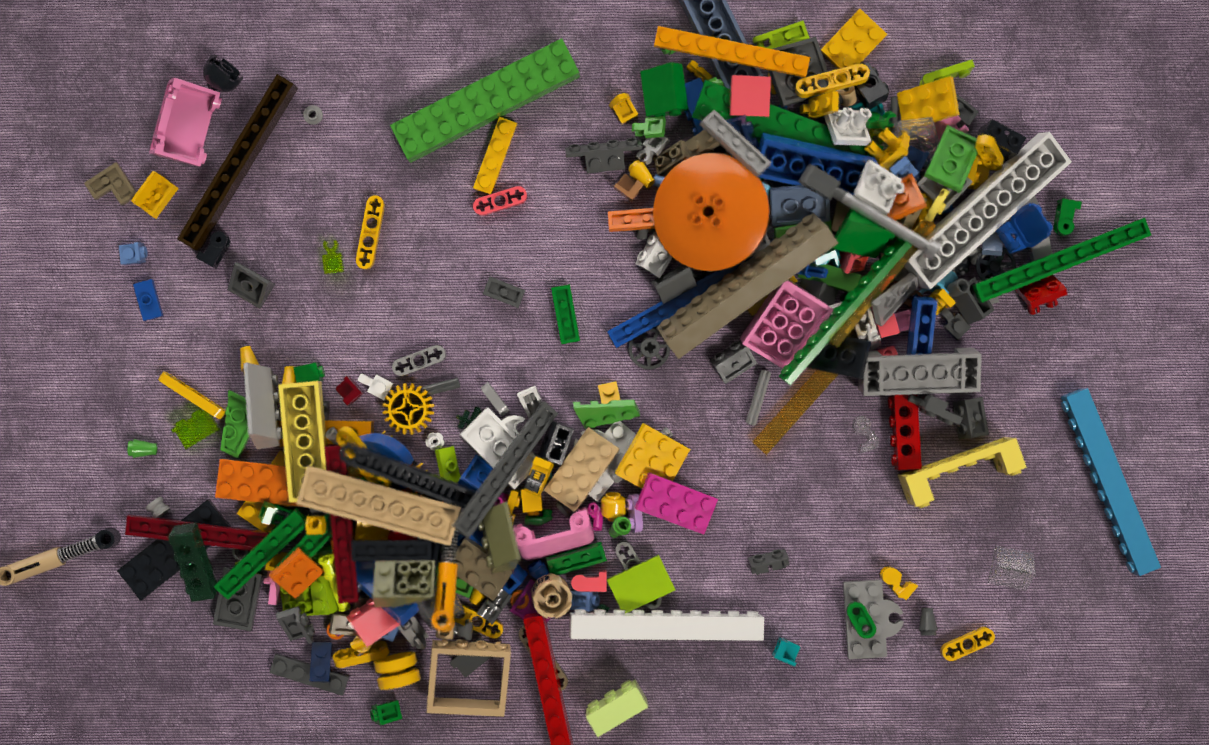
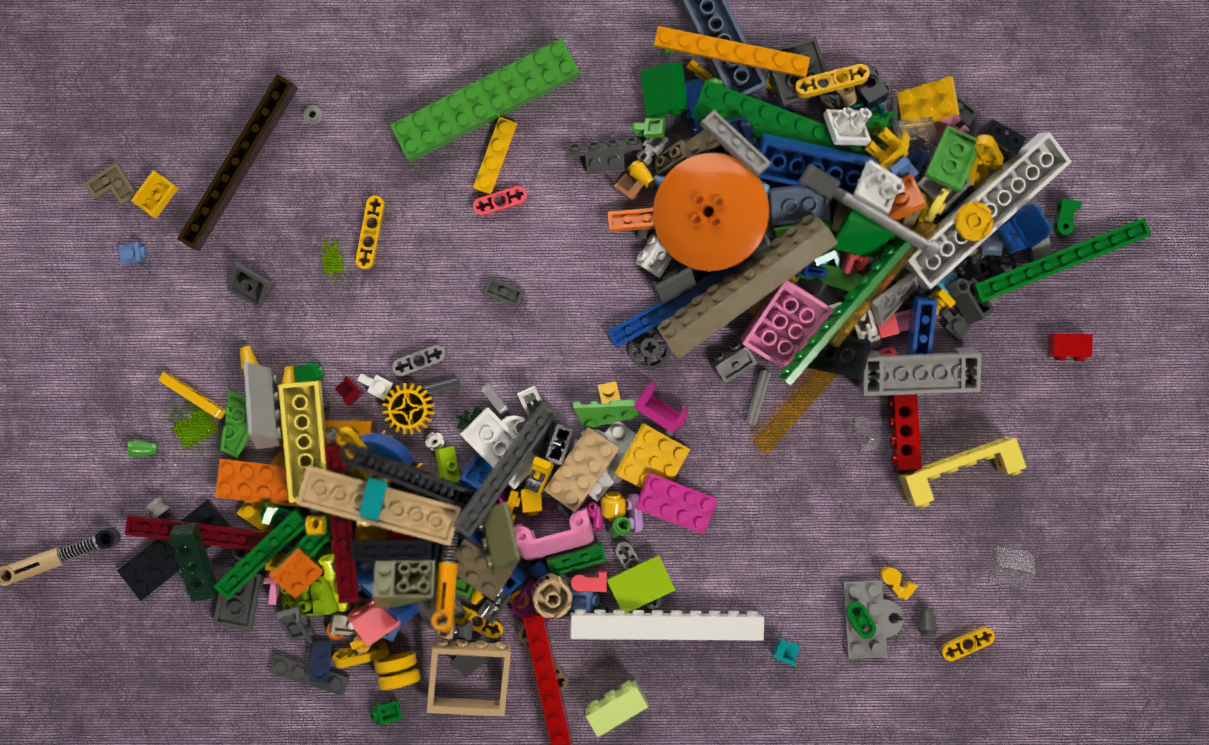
(148, 300): blue plate -> none
(184, 122): bright pink windscreen -> none
(216, 250): black leg -> none
(221, 75): black cylinder -> none
(373, 498): none -> teal tile
(414, 633): light grey hinge -> none
(539, 520): green arm -> none
(565, 314): green plate -> none
(623, 108): yellow tile -> none
(659, 411): none -> dark pink panel
(750, 96): coral tile -> none
(760, 562): dark grey hinge -> none
(783, 36): lime plate -> none
(821, 105): yellow hinge -> none
(853, 41): yellow plate -> none
(933, 406): dark grey plate -> none
(962, 70): lime plate -> none
(973, 221): none -> yellow tile
(974, 418): dark grey bracket -> none
(1042, 292): red plate -> none
(1070, 345): none -> red brick
(1110, 482): dark azure brick -> none

